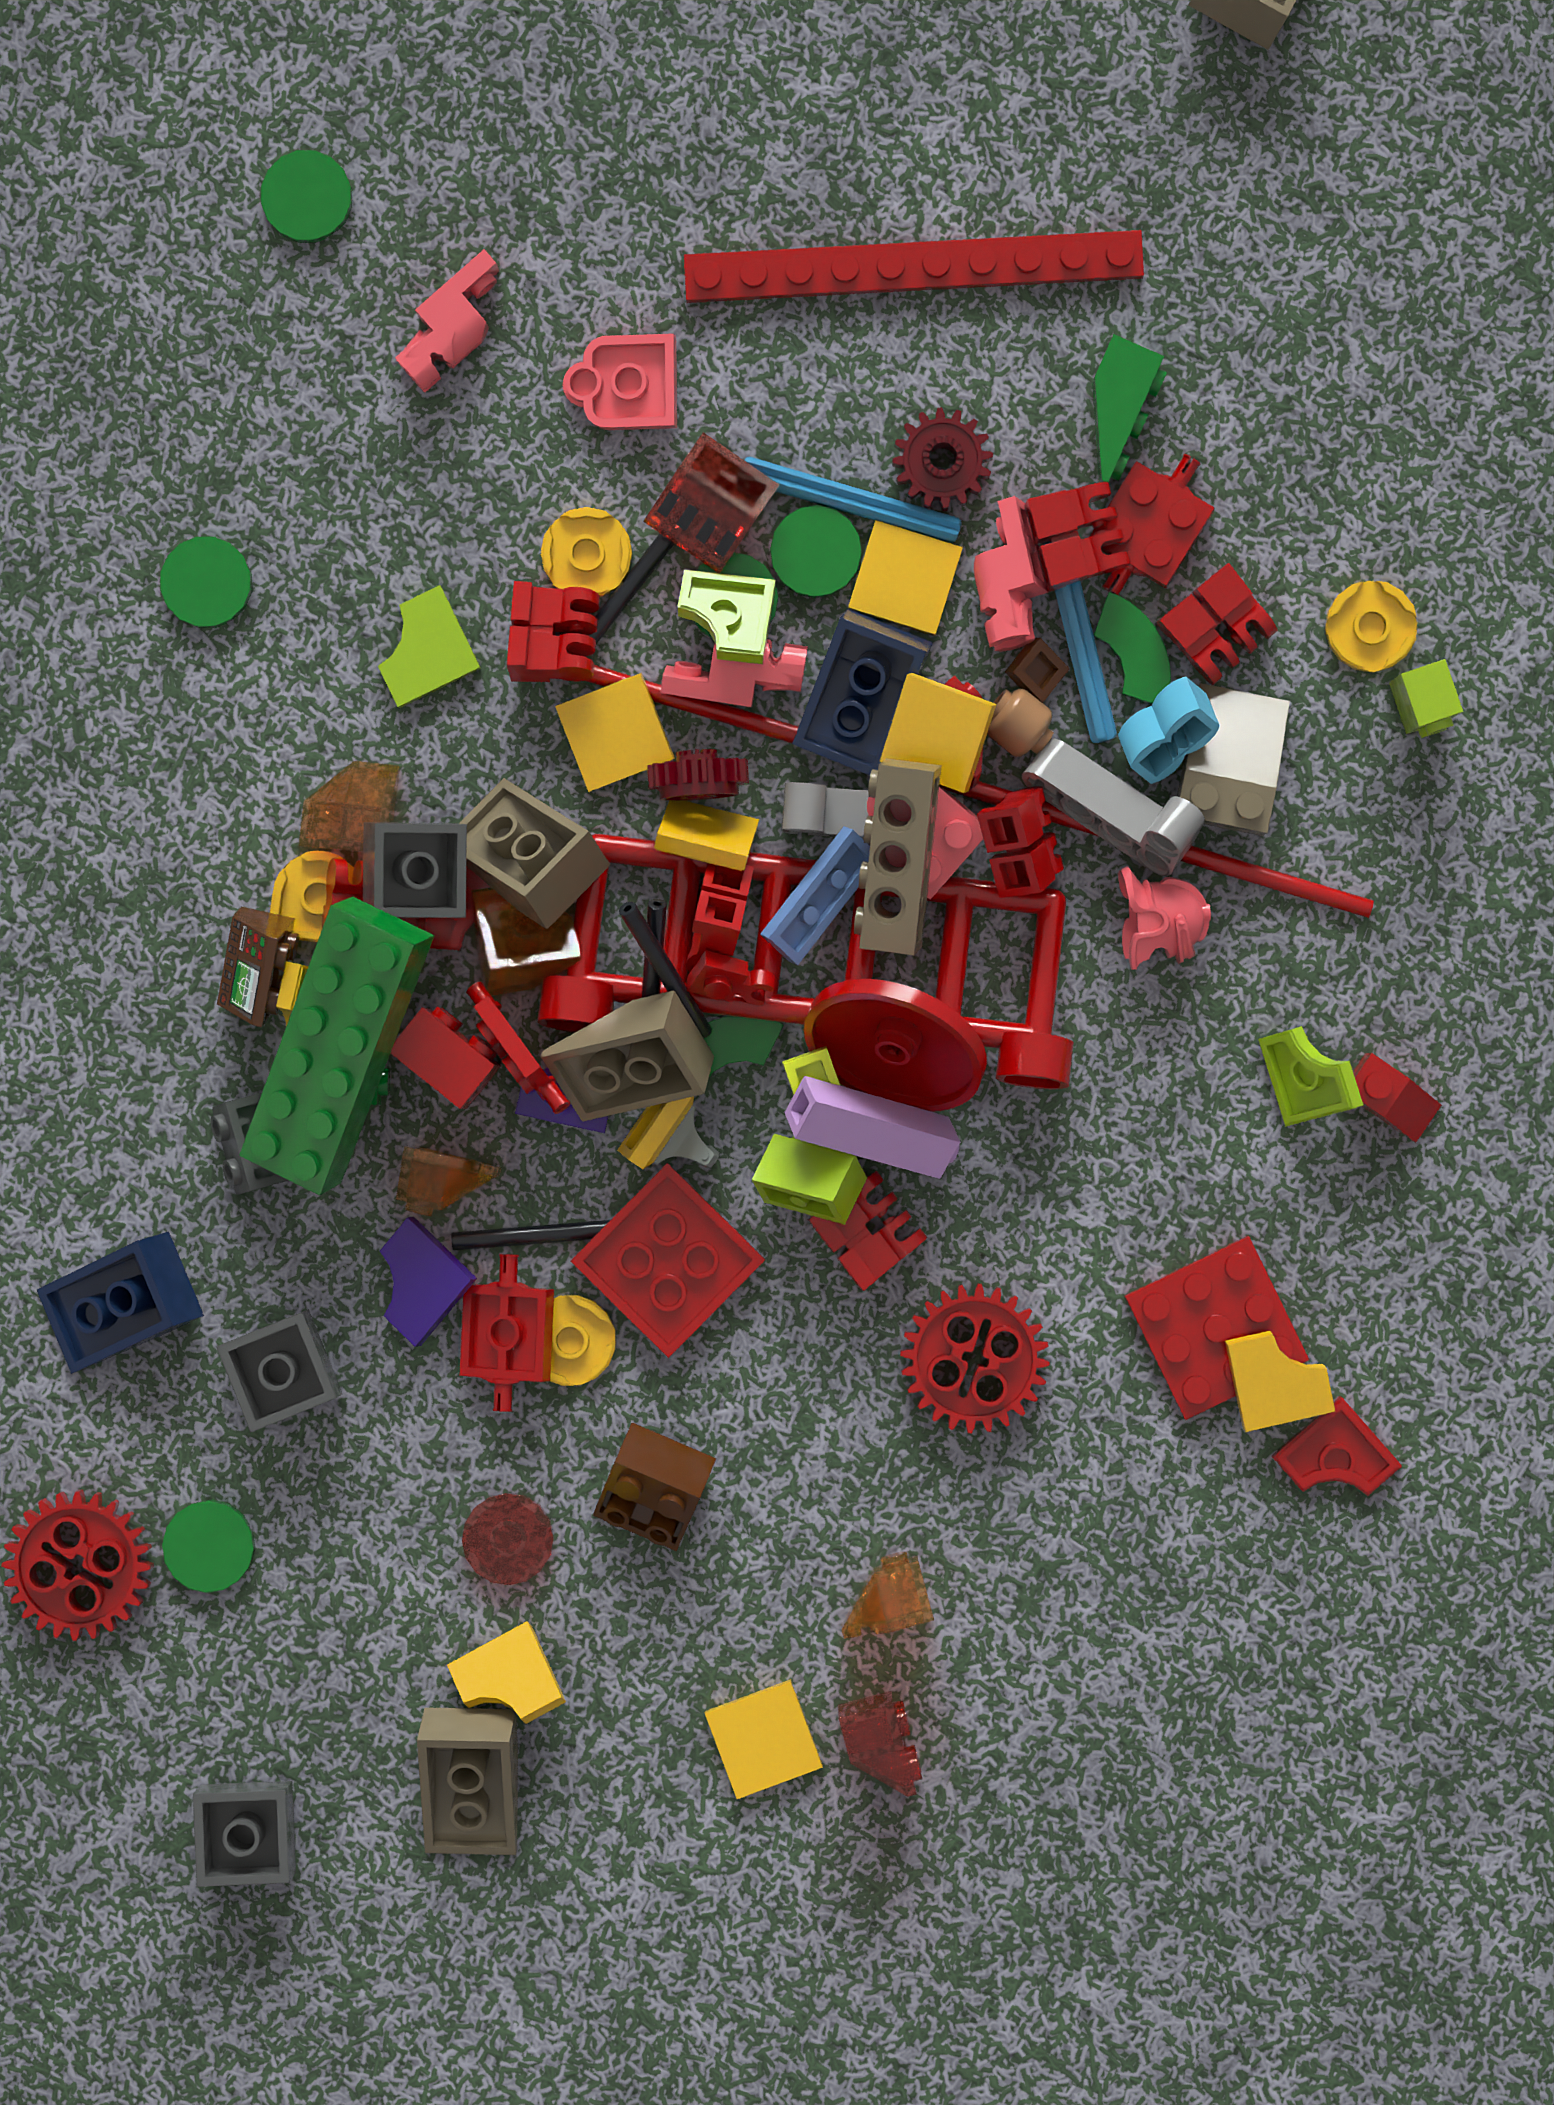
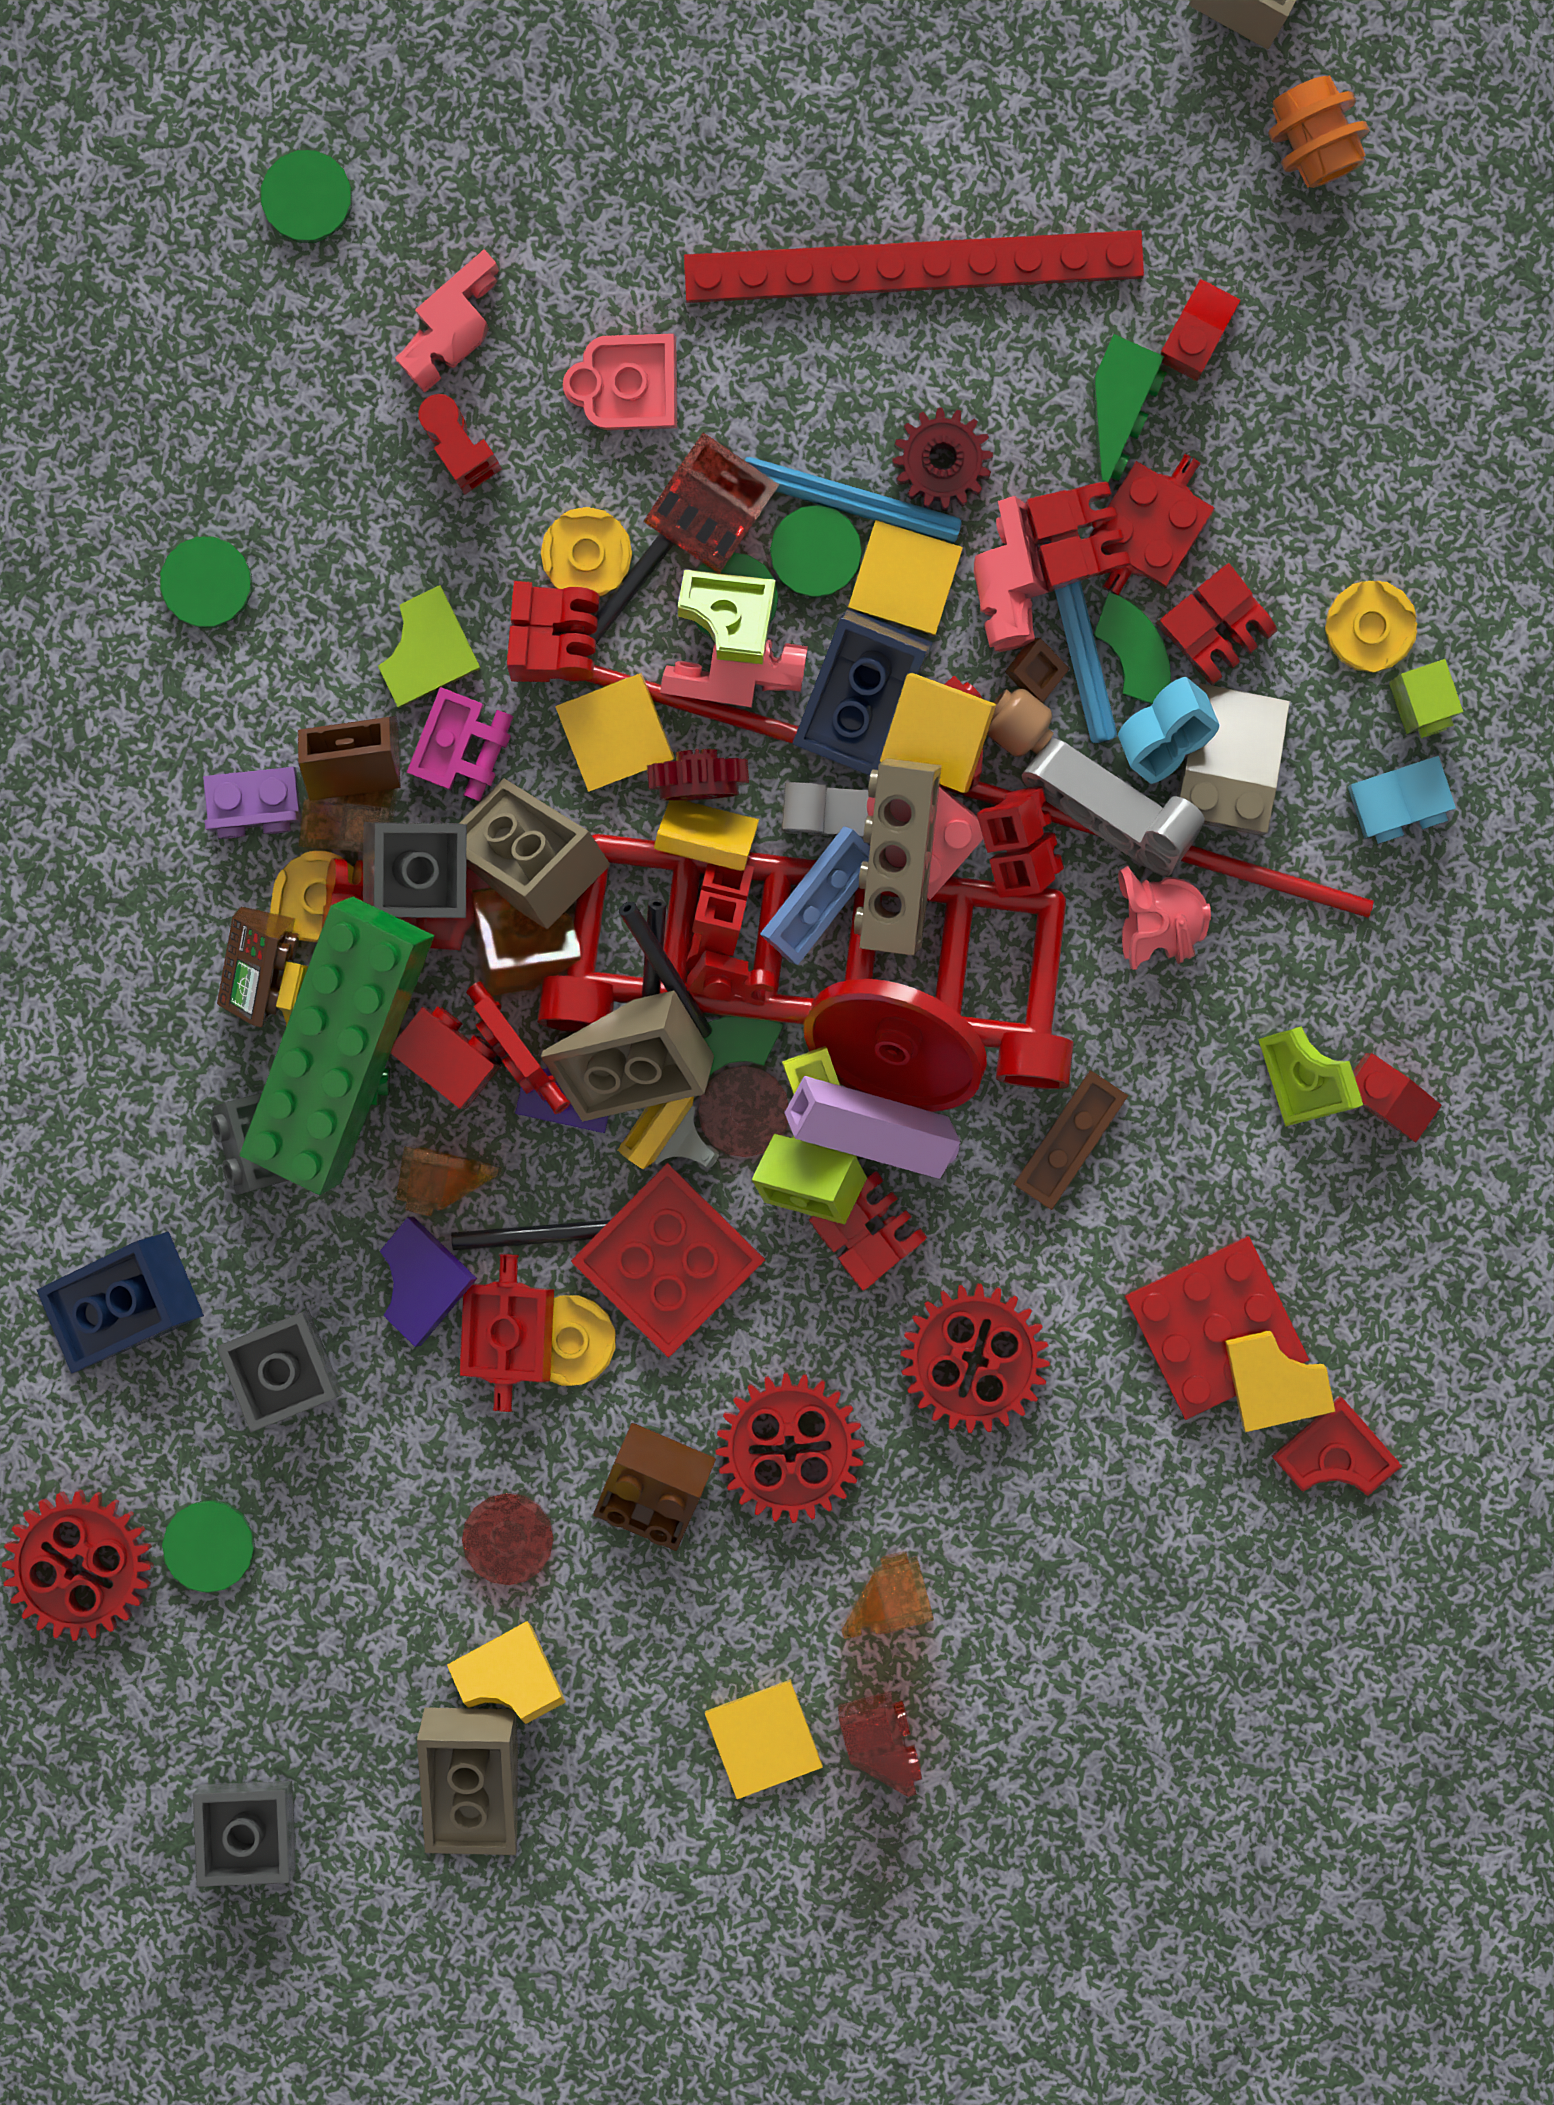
(252, 800): none -> medium lavender bracket
(350, 758): none -> reddish brown slope
(446, 740): none -> dark pink plate
(447, 429): none -> red legs
(765, 1107): none -> clear red tile
(792, 1489): none -> red gear
(1070, 1139): none -> reddish brown plate
(1198, 329): none -> red slope
(1318, 131): none -> orange piece
(1402, 798): none -> medium azure brick

